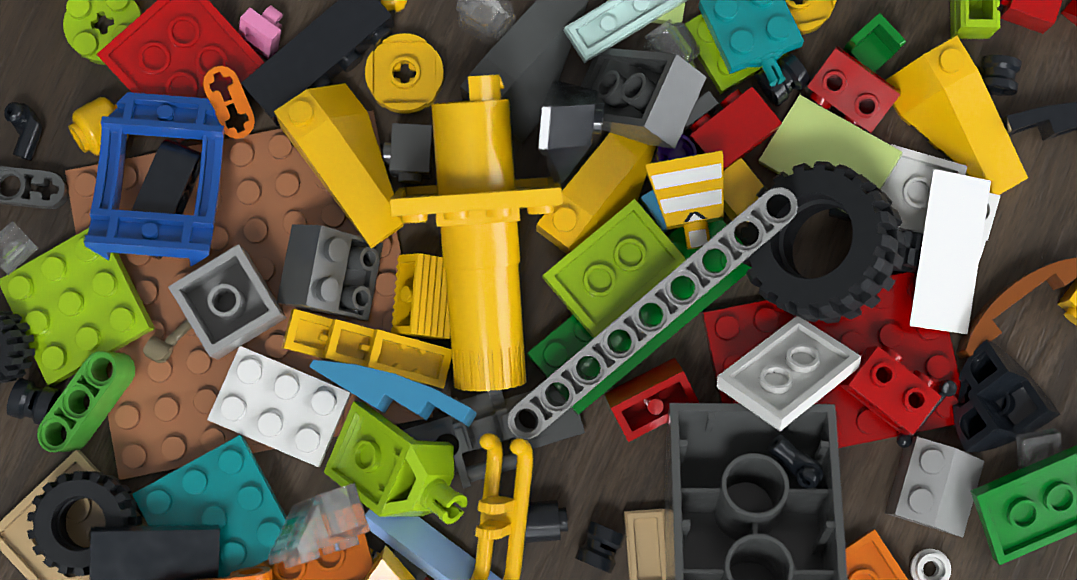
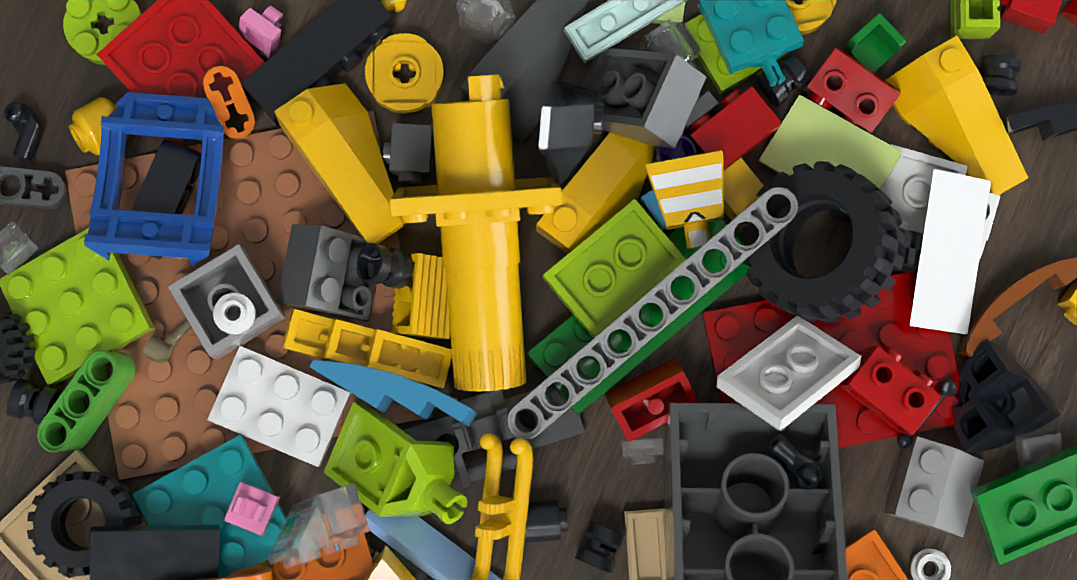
(246, 318): none -> white plate
(252, 508): none -> bright pink tile
(391, 268): none -> black wheel
(642, 450): none -> clear plate

